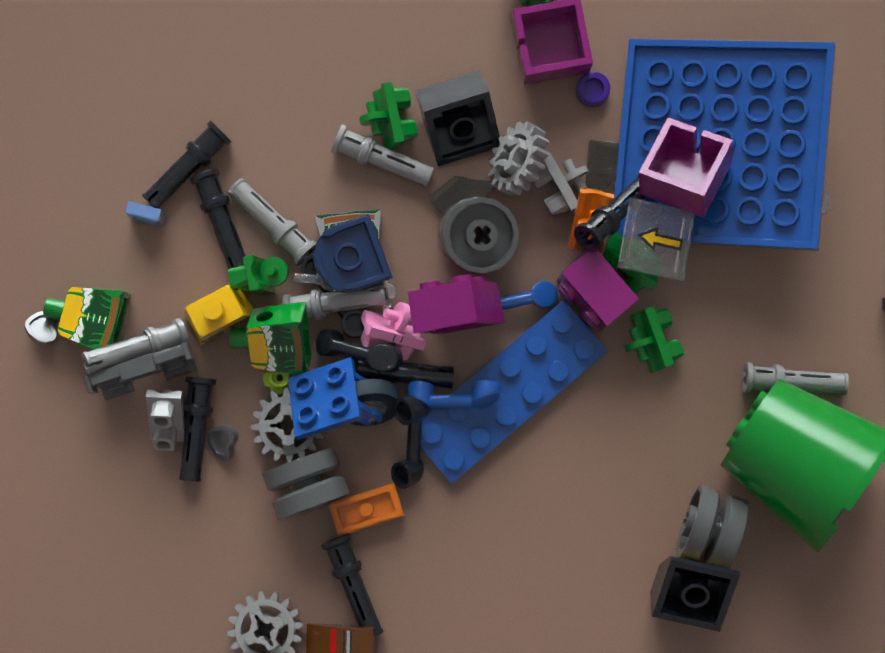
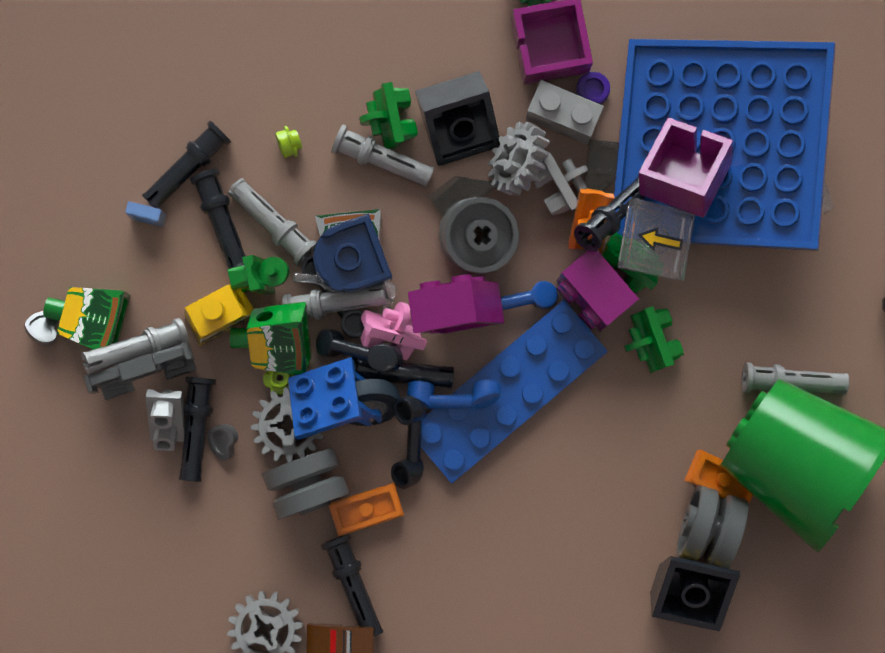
(288, 142): none -> lime plate
(564, 112): none -> light grey brick
(706, 471): none -> orange plate

